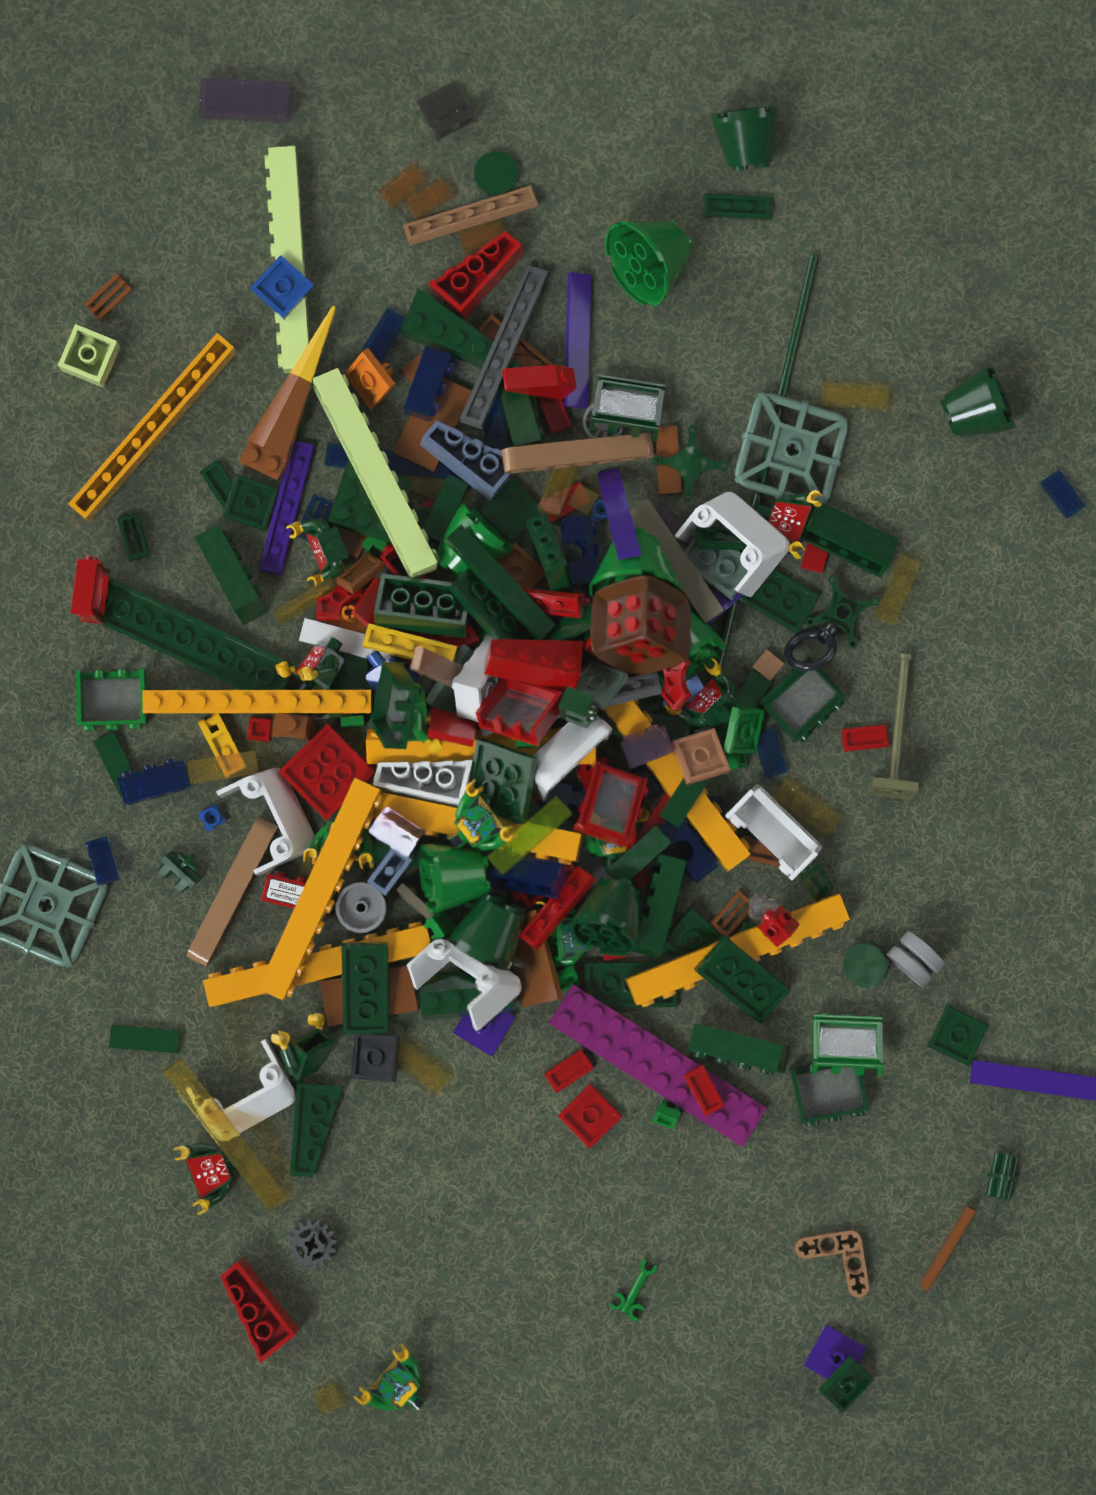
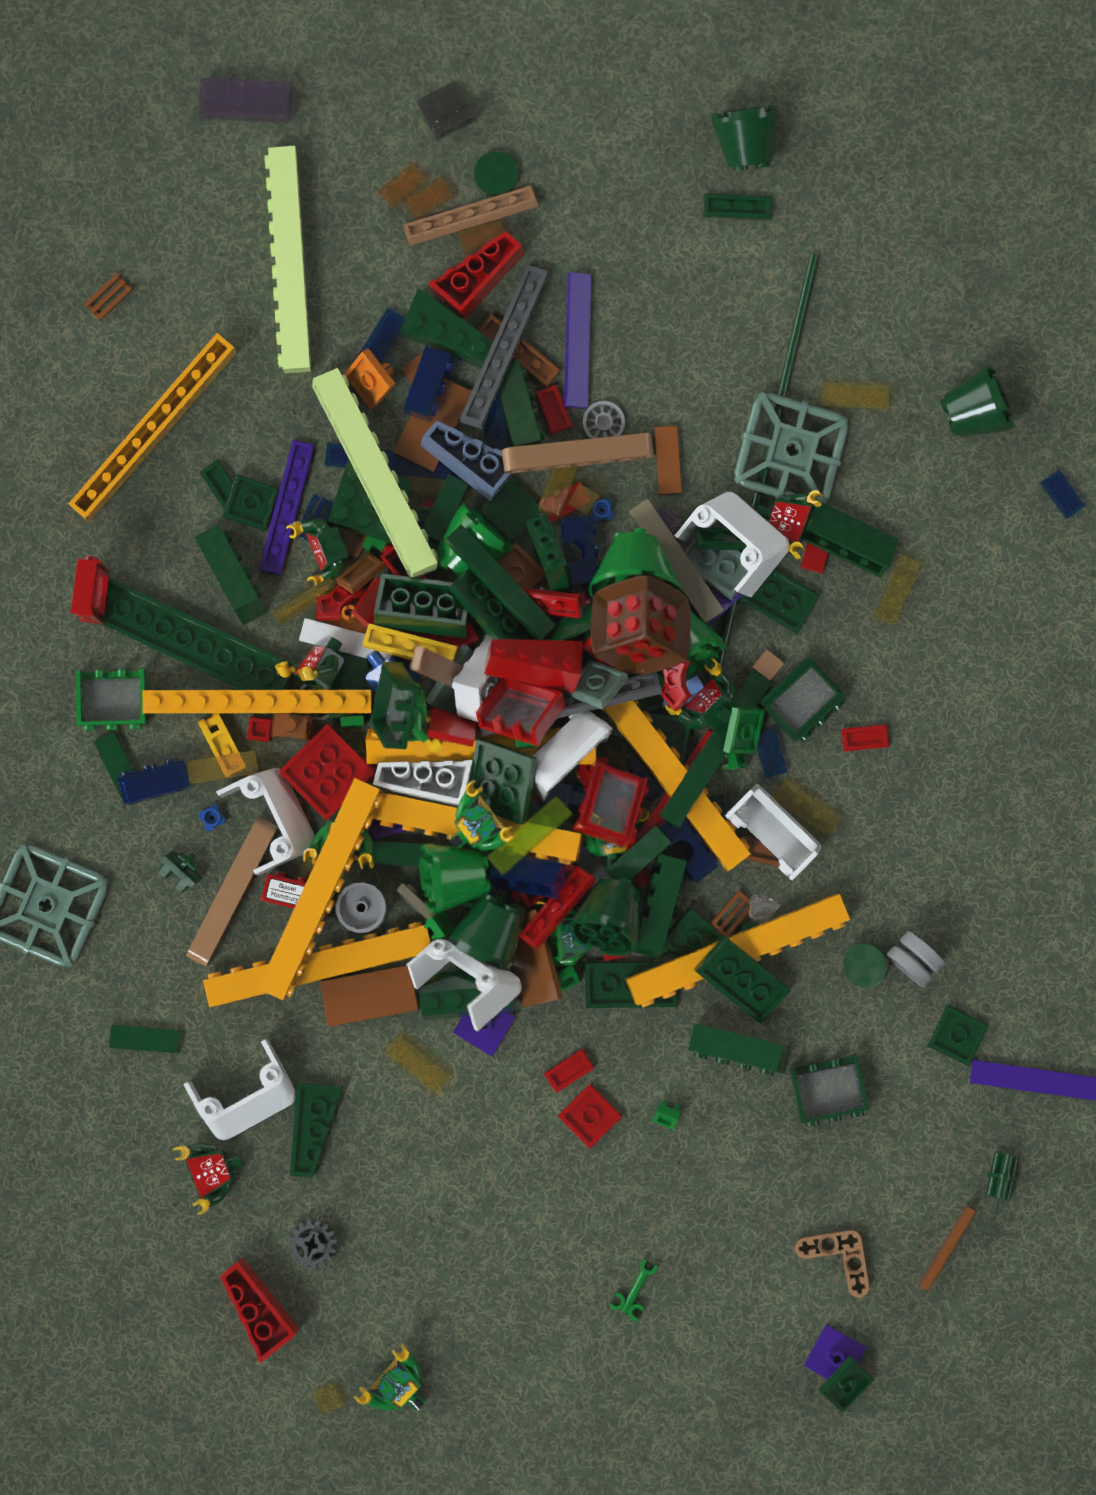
(89, 355): yellowish green brick -> none
(102, 861): clear blue tile -> none
(130, 557): dark green tile -> none
(225, 1134): clear yellow tile -> none
(275, 434): dark orange plate -> none
(282, 287): blue tile -> none
(307, 1052): dark green torso -> none
(365, 988): dark green tile -> none
(375, 1057): black tile -> none
(389, 870): sand blue brick -> none
(396, 831): clear purple brick -> none
(542, 381): red slope -> none
(578, 707): dark green brick -> none
(618, 514): dark purple tile -> none
(628, 405): window -> none
(646, 747): clear purple brick -> none
(647, 257): green cone -> none
(652, 1062): magenta plate -> none
(690, 463): dark green piece -> none
(700, 756): nougat tile -> none
(704, 1090): red tile -> none
(778, 925): red brick -> none
(810, 873): dark green tile -> none
(824, 635): black piece -> none
(842, 611): dark green piece -> none
(847, 1043): window -> none
(893, 786): olive tile -> none

